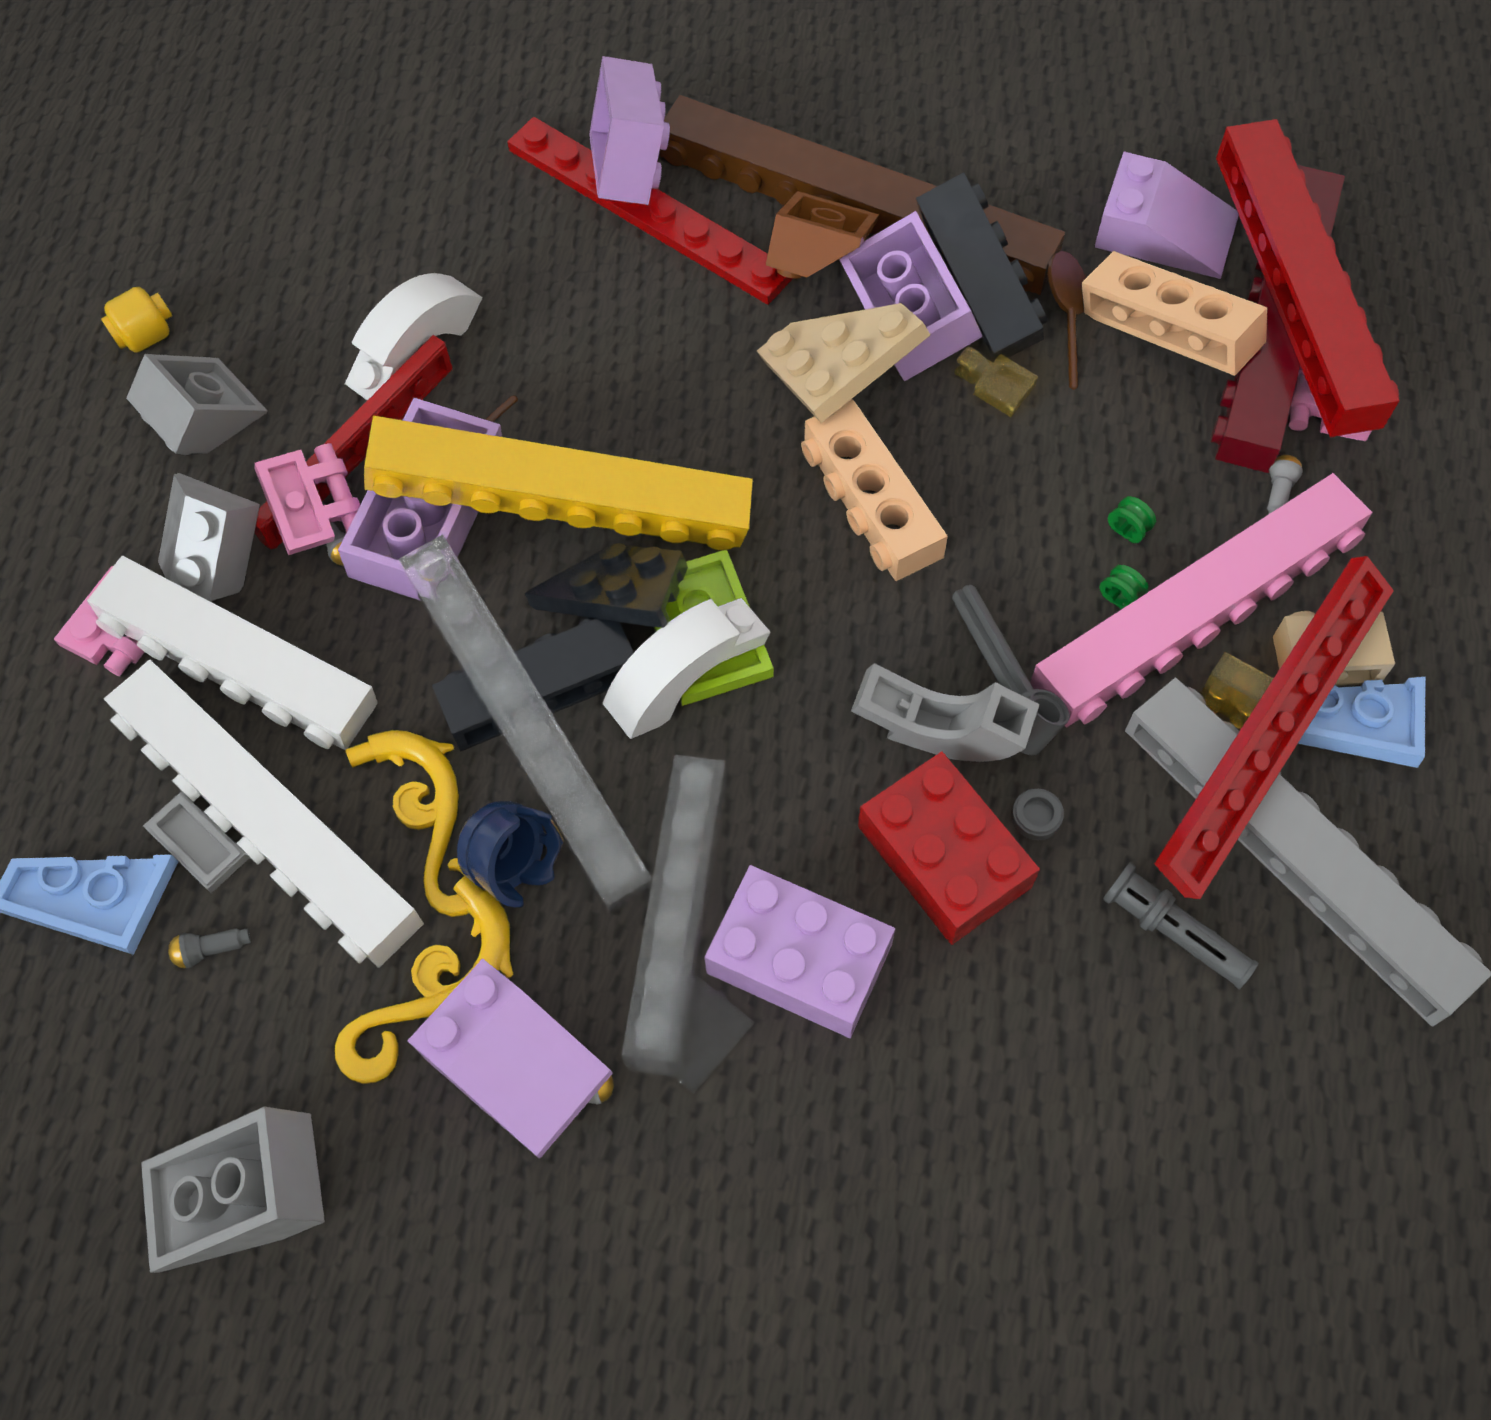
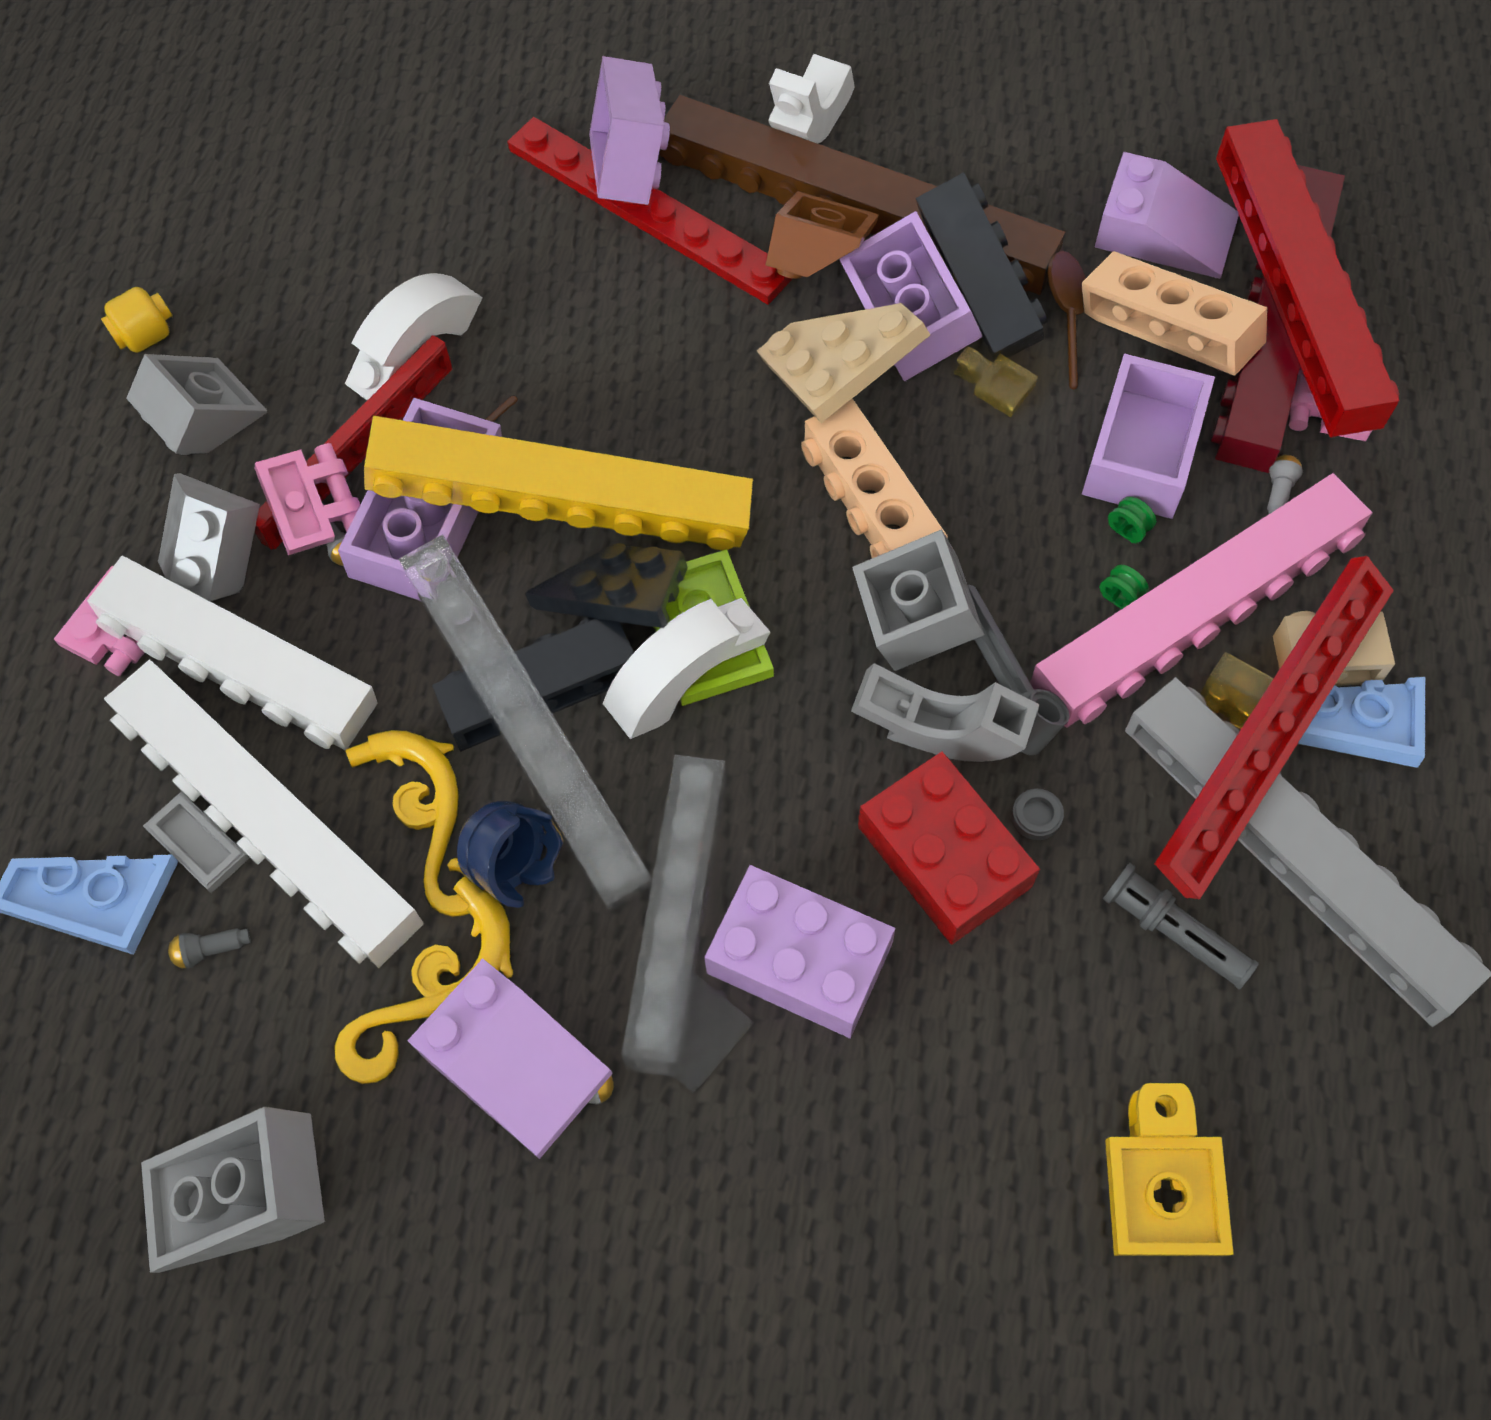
(813, 102): none -> white arch
(917, 600): none -> light grey brick
(1149, 434): none -> lavender piece
(1168, 1151): none -> yellow plate

